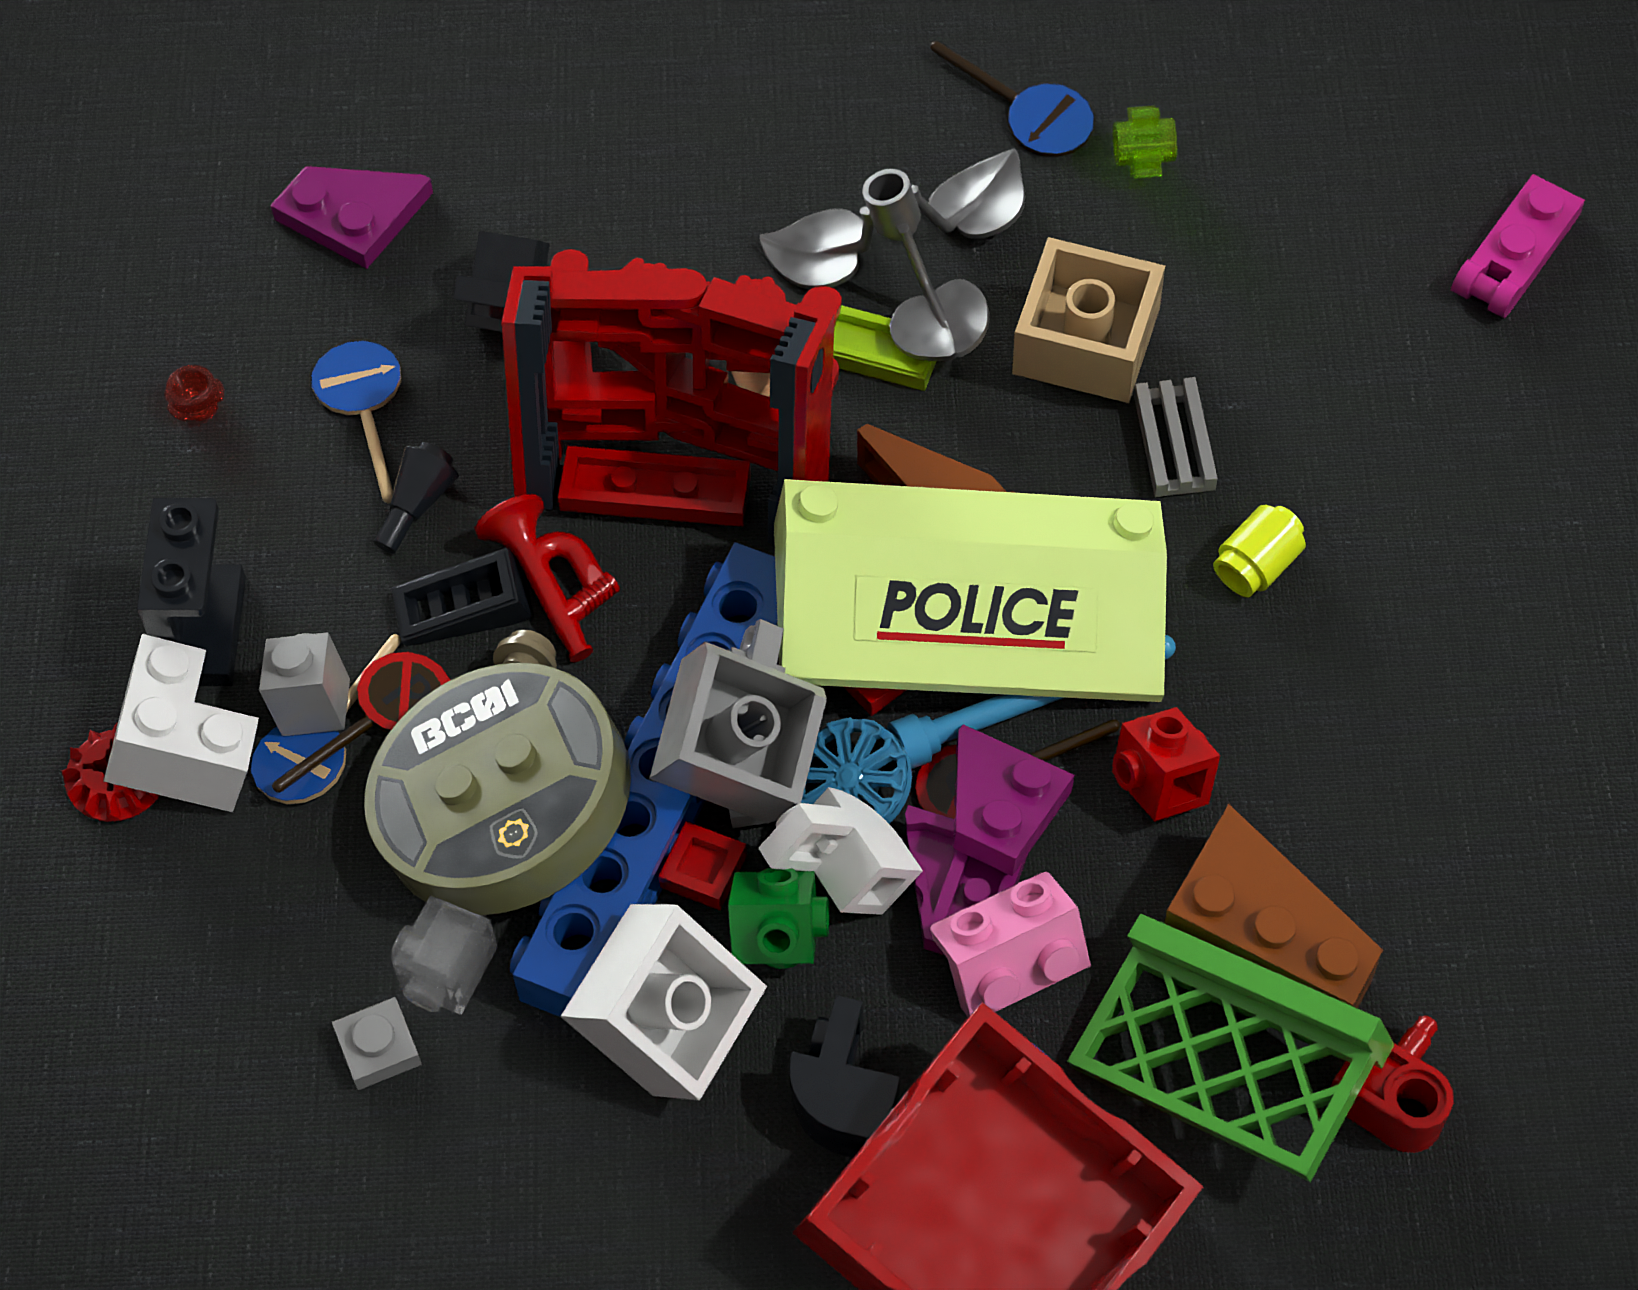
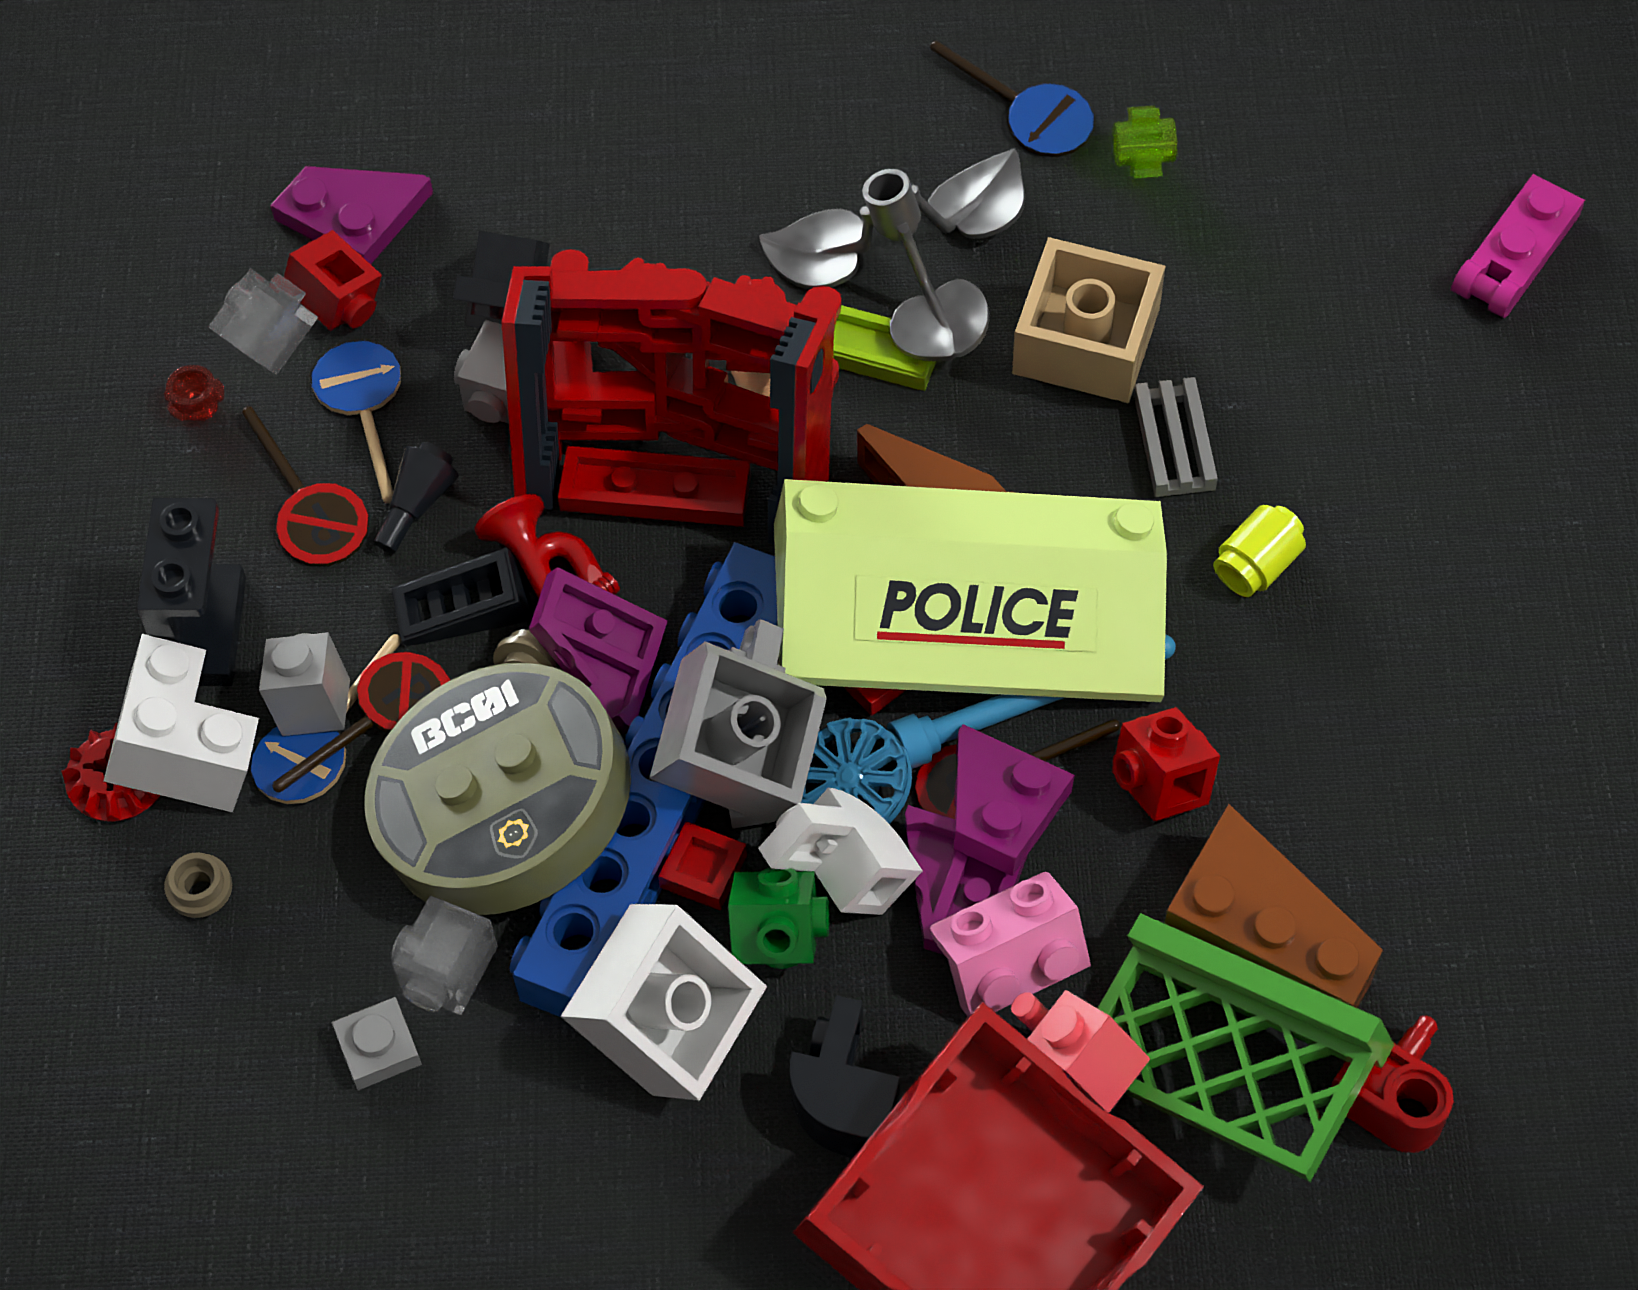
(194, 869): none -> dark tan plate
(264, 319): none -> clear brick
(319, 521): none -> piece
(336, 281): none -> red brick
(482, 375): none -> light grey brick
(599, 641): none -> magenta wing
(1084, 1044): none -> coral brick

